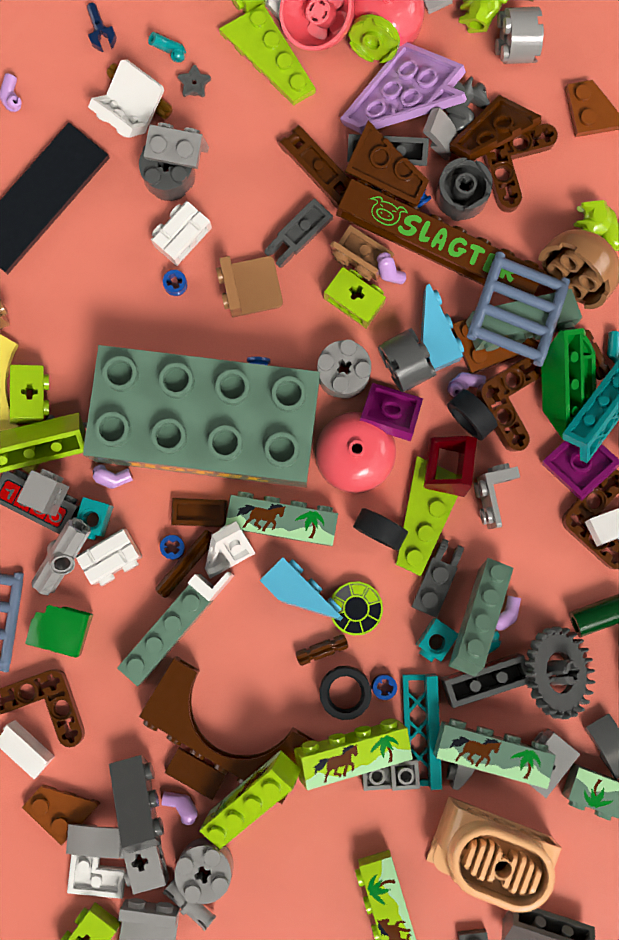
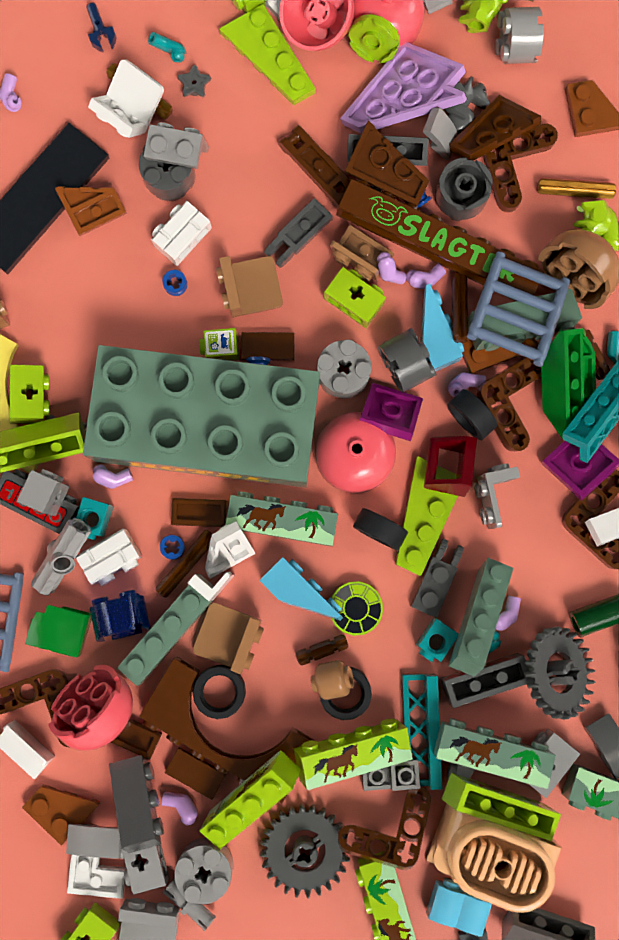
(90, 206): none -> dark orange wing
(96, 711): none -> coral cylinder
(119, 616): none -> clear blue brick
(138, 739): none -> reddish brown tile
(207, 709): none -> black tyre
(220, 344): none -> brick
(228, 637): none -> medium nougat bracket
(268, 344): none -> reddish brown tile
(282, 865): none -> dark grey gear
(332, 680): none -> medium nougat head
(377, 692): blue bush -> none
(392, 843): none -> reddish brown beam
(420, 279): none -> lavender arm
(457, 908): none -> medium azure brick
(460, 308): none -> reddish brown axle
(501, 807): none -> lime brick
(576, 188): none -> pearl gold axle

